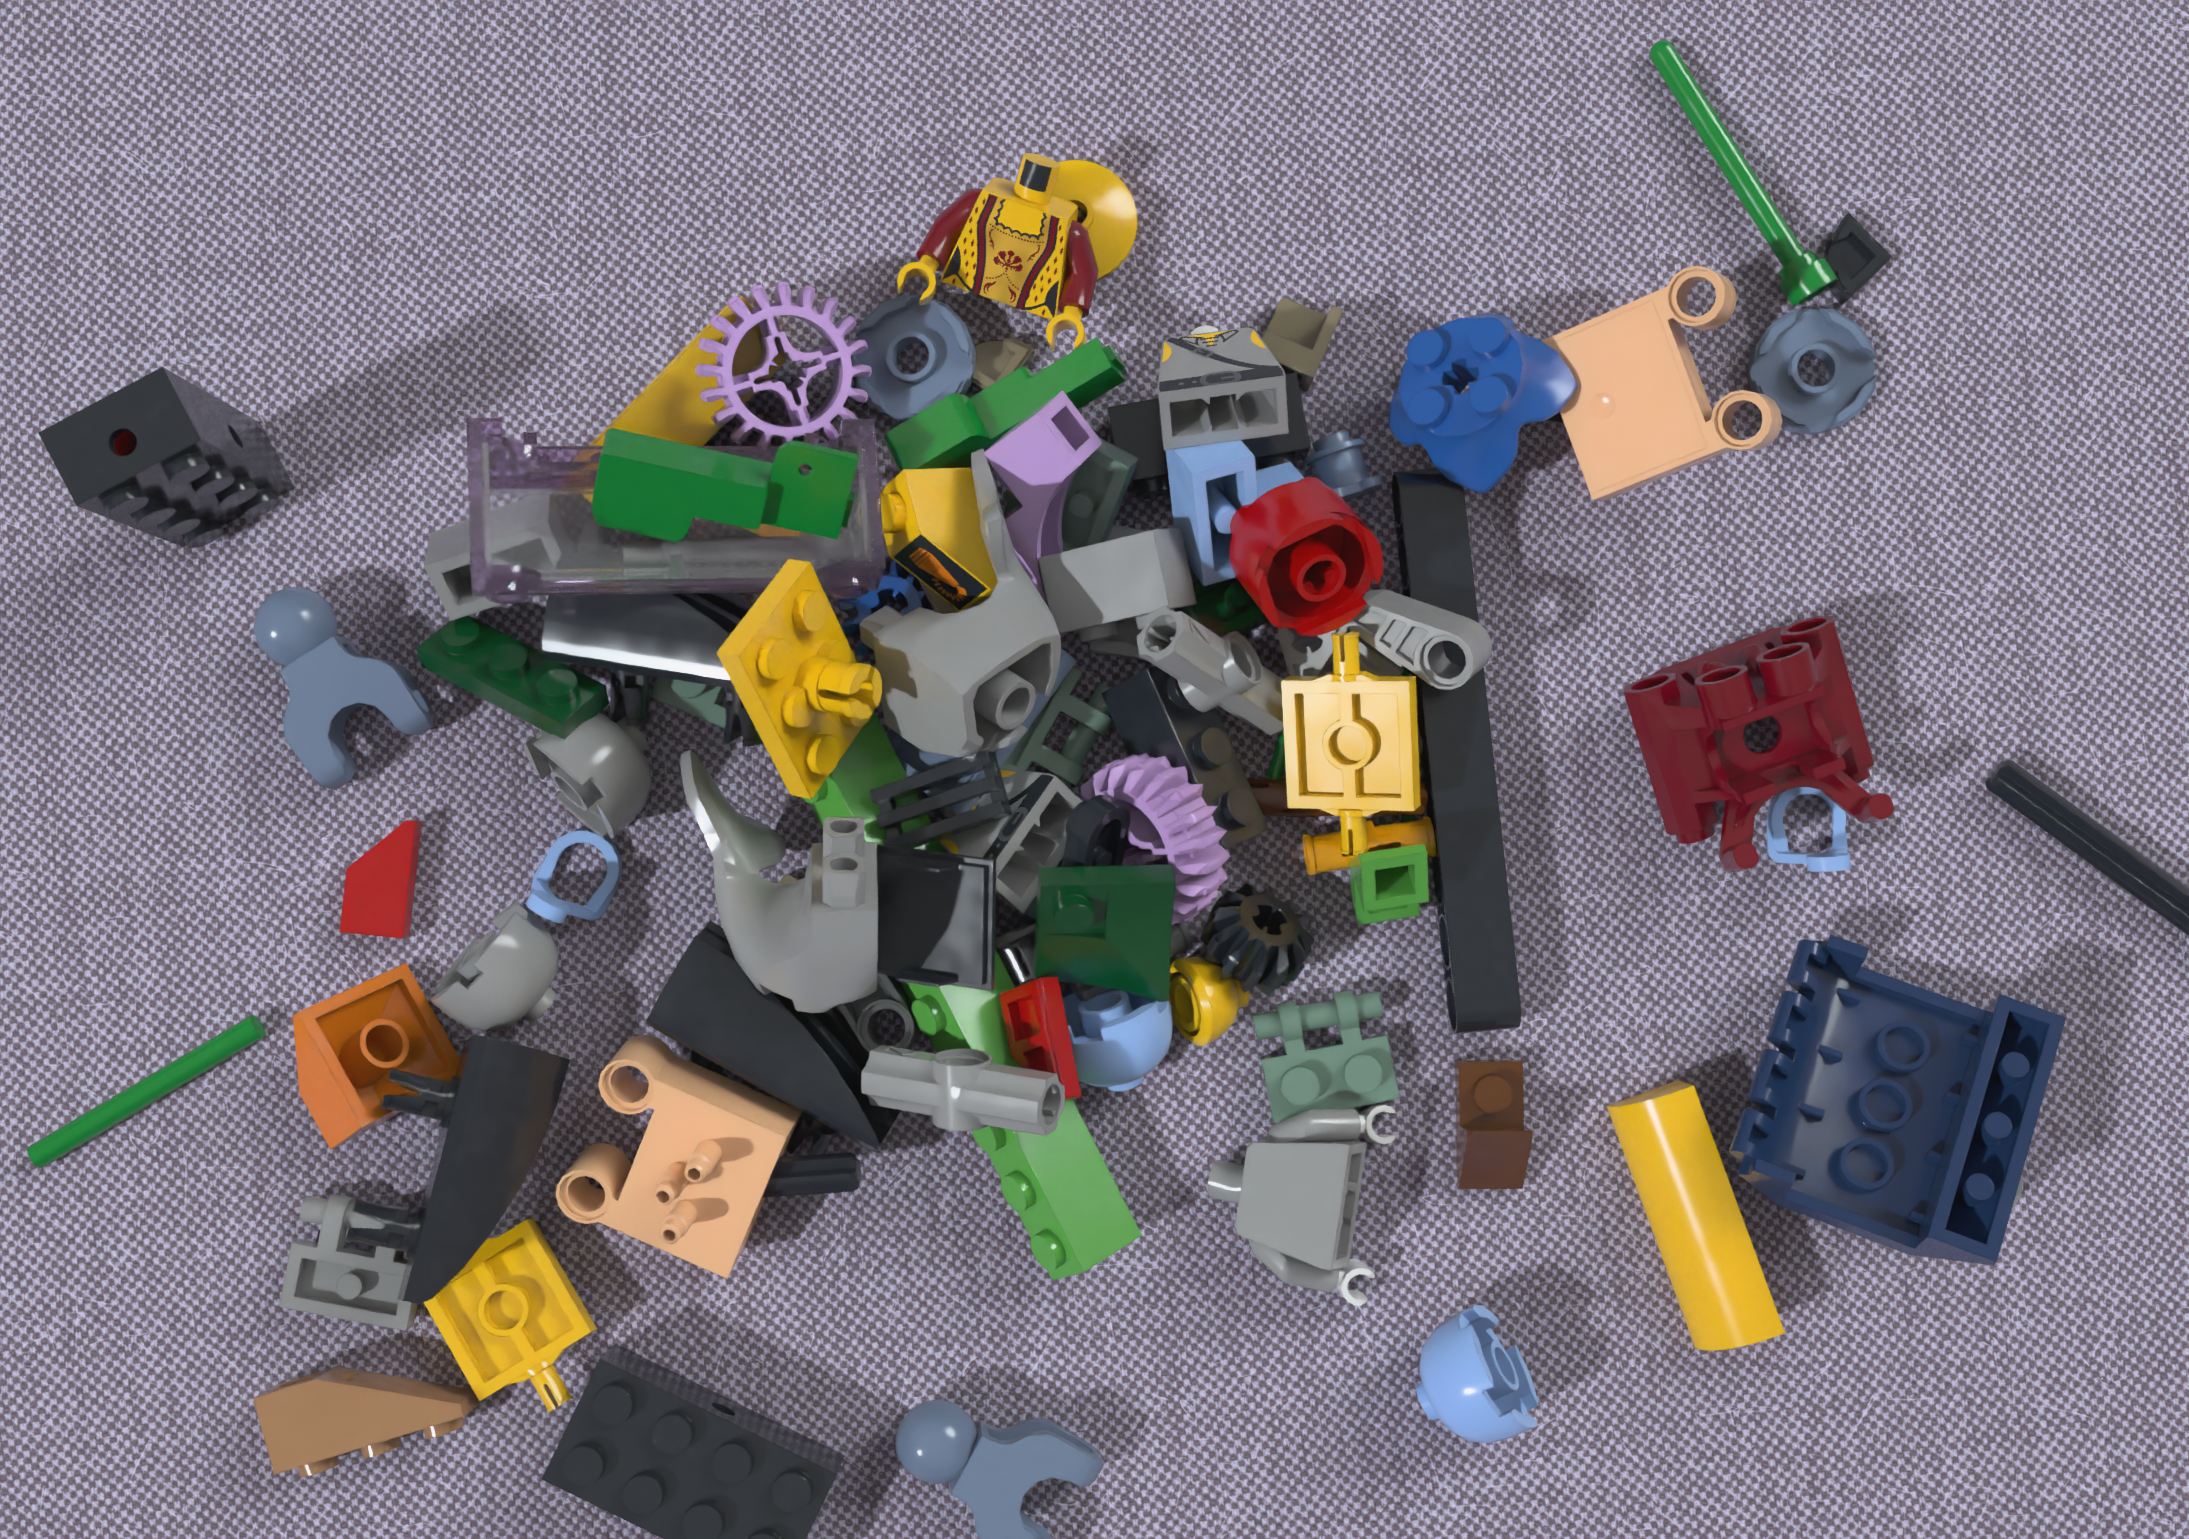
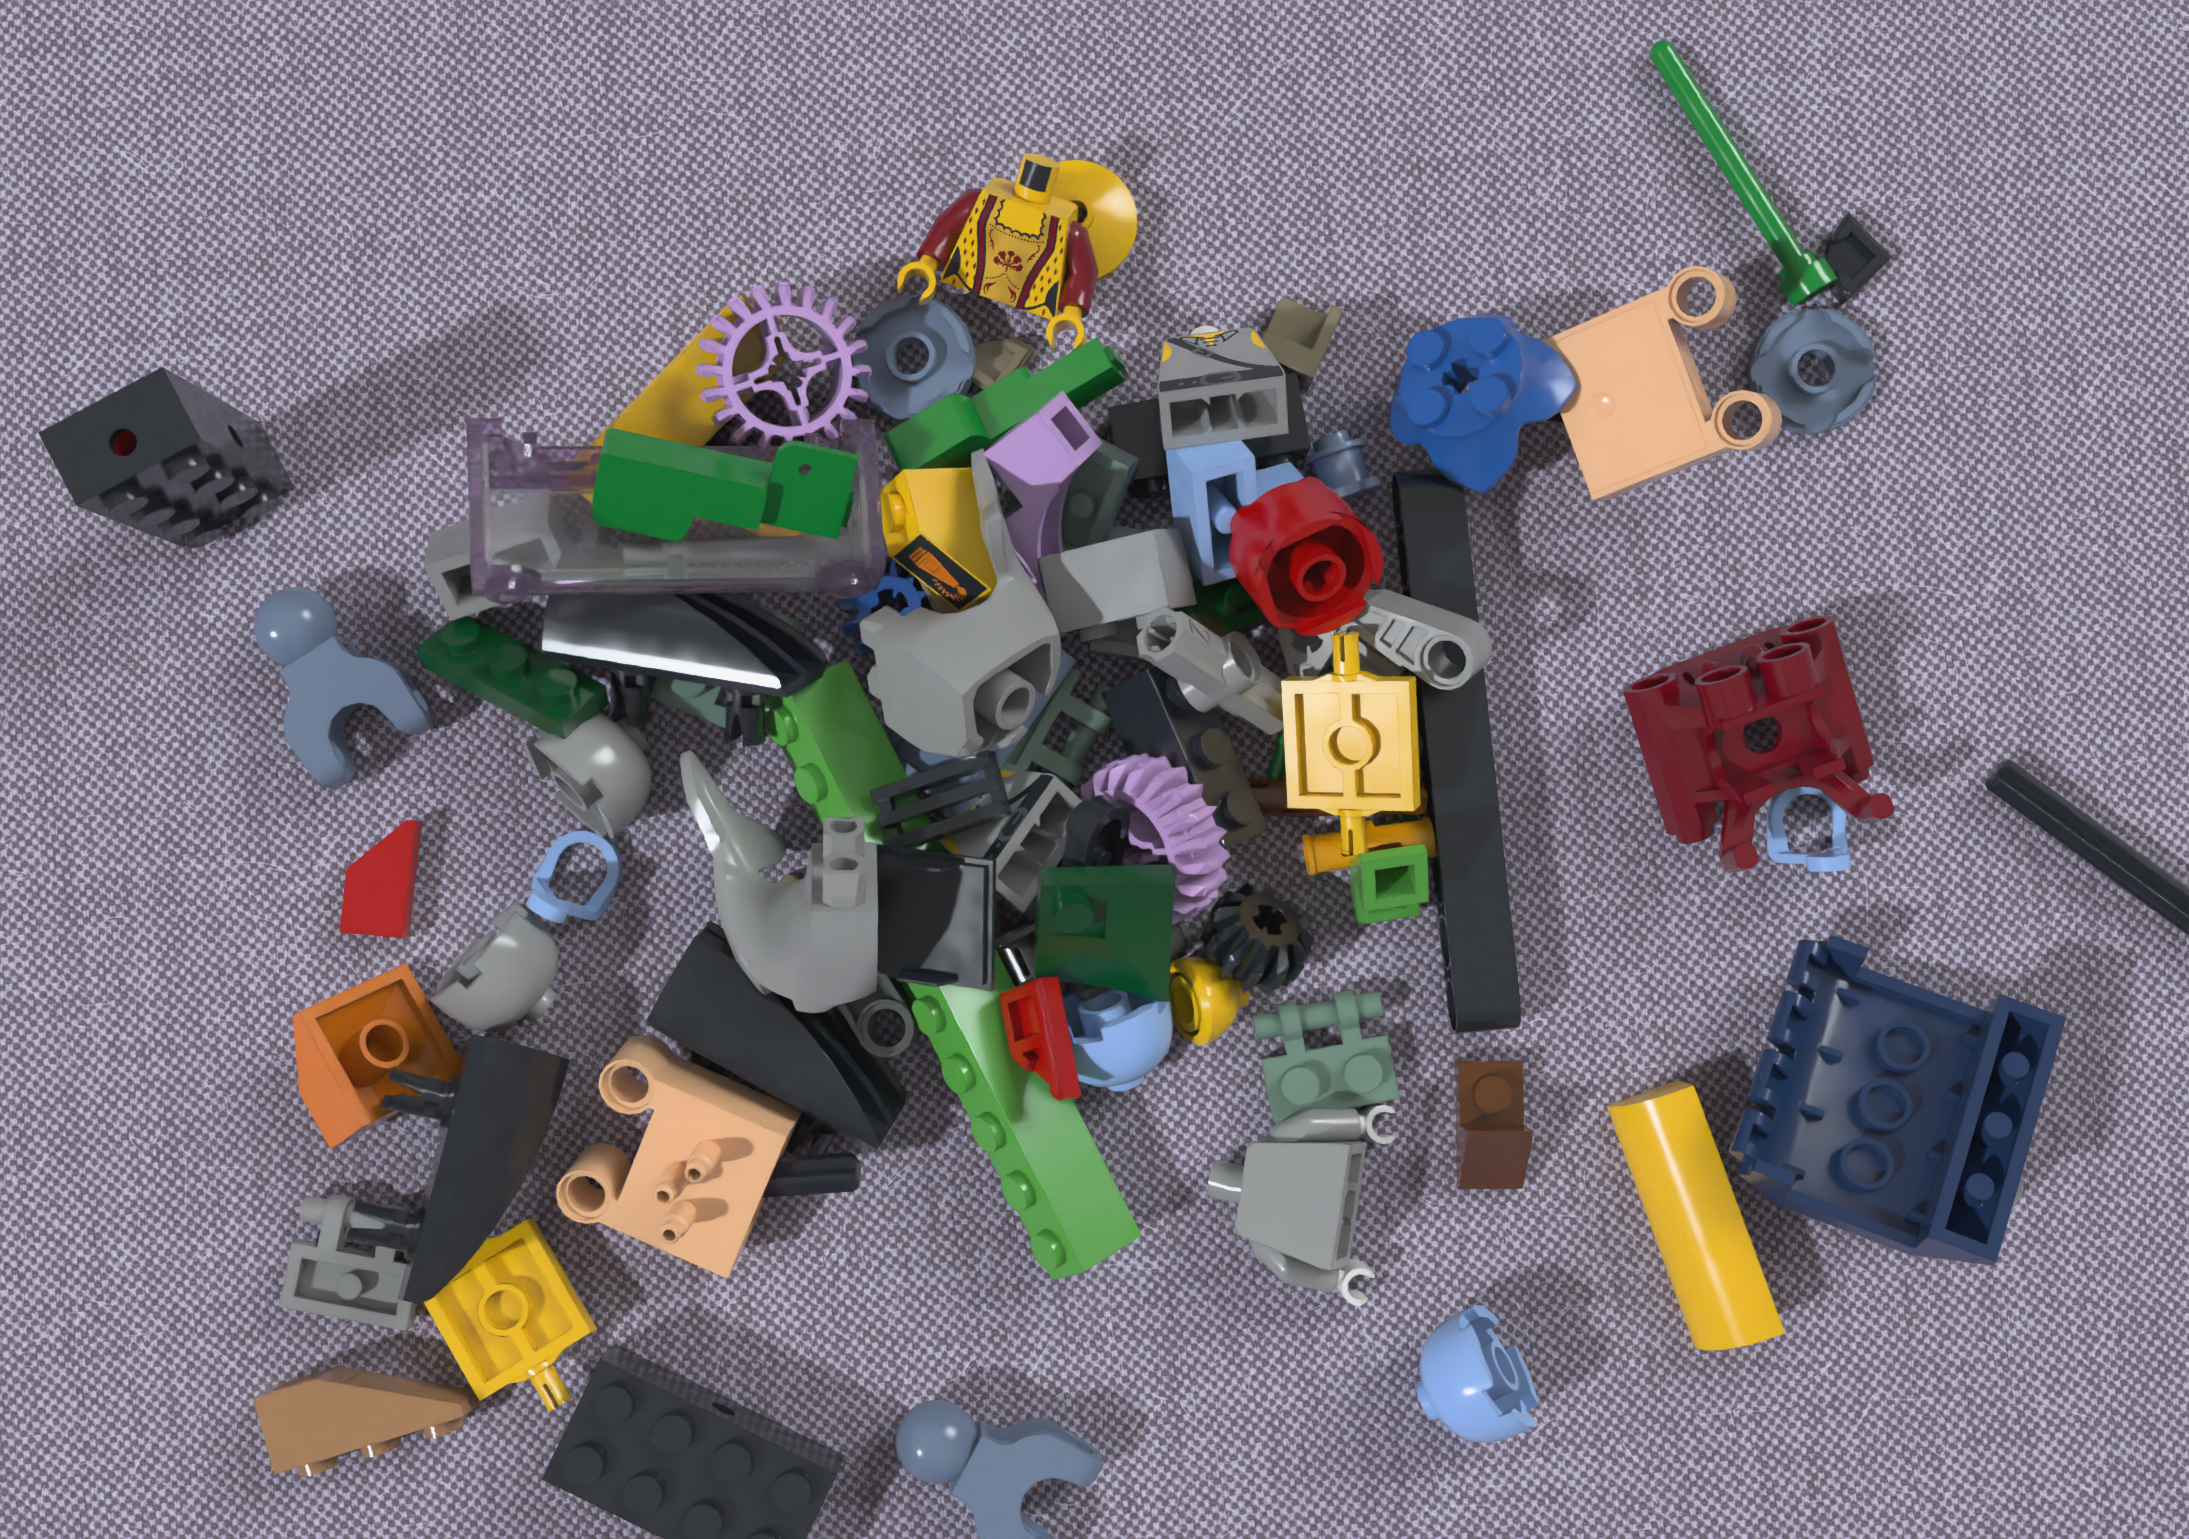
(146, 1091): green bar -> none
(800, 678): yellow plate -> none
(963, 1089): light grey piece -> none

